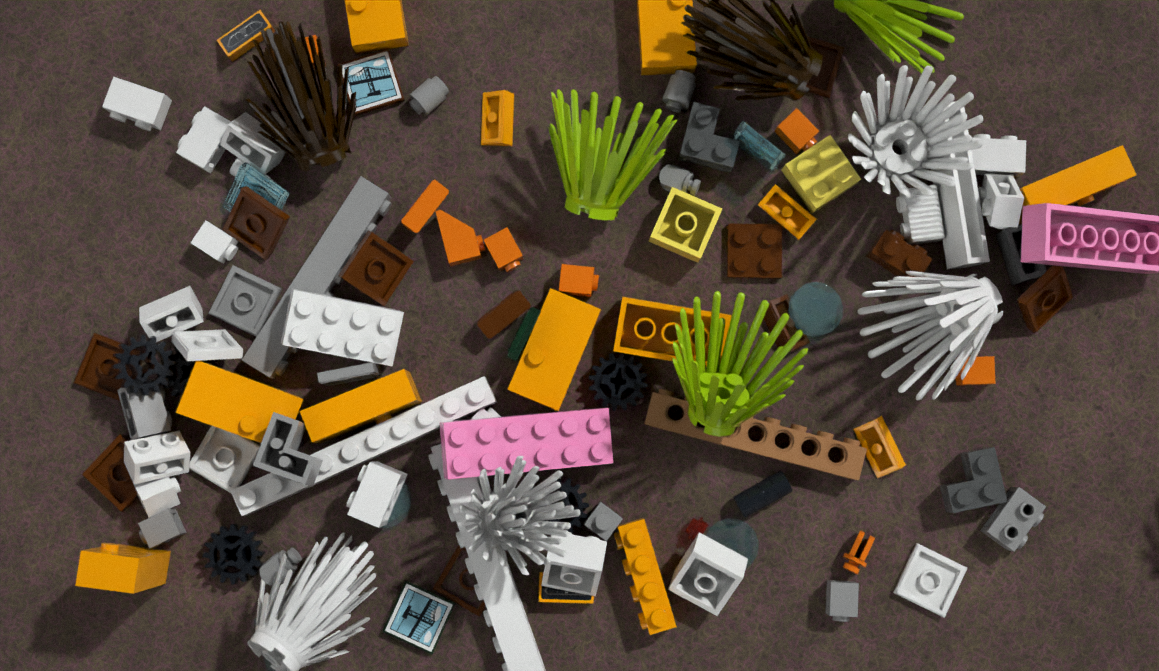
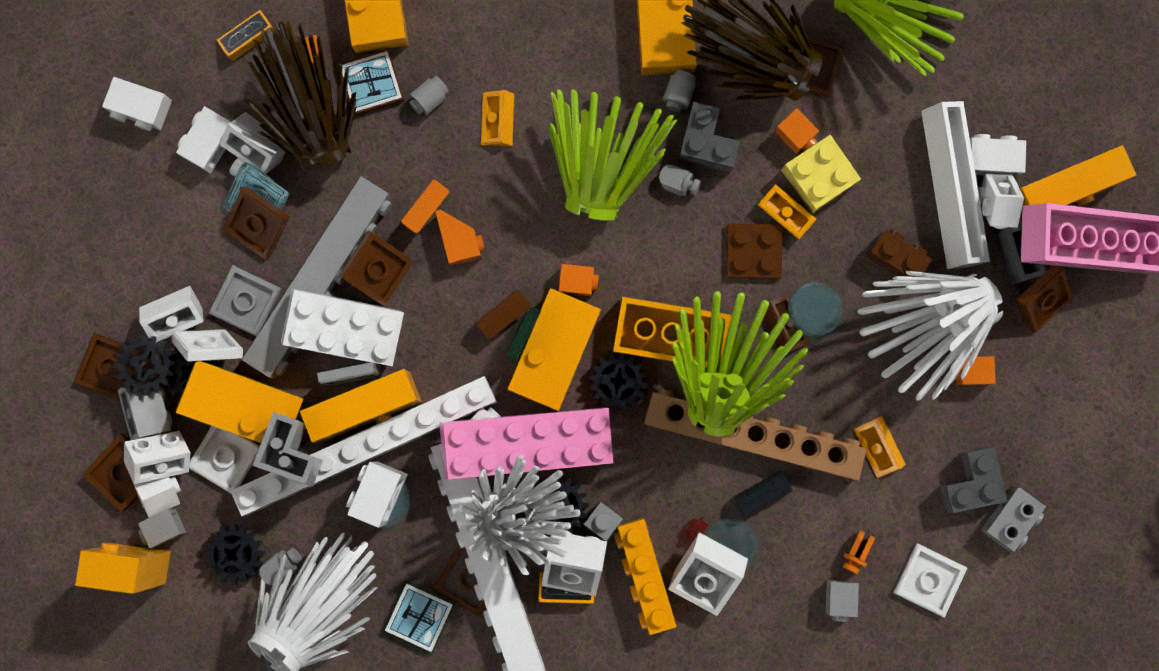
(215, 242): white brick -> none
(504, 250): orange brick -> none
(685, 225): light yellow brick -> none
(758, 147): clear light blue tile -> none
(913, 133): white plant -> none
(921, 217): white brick -> none

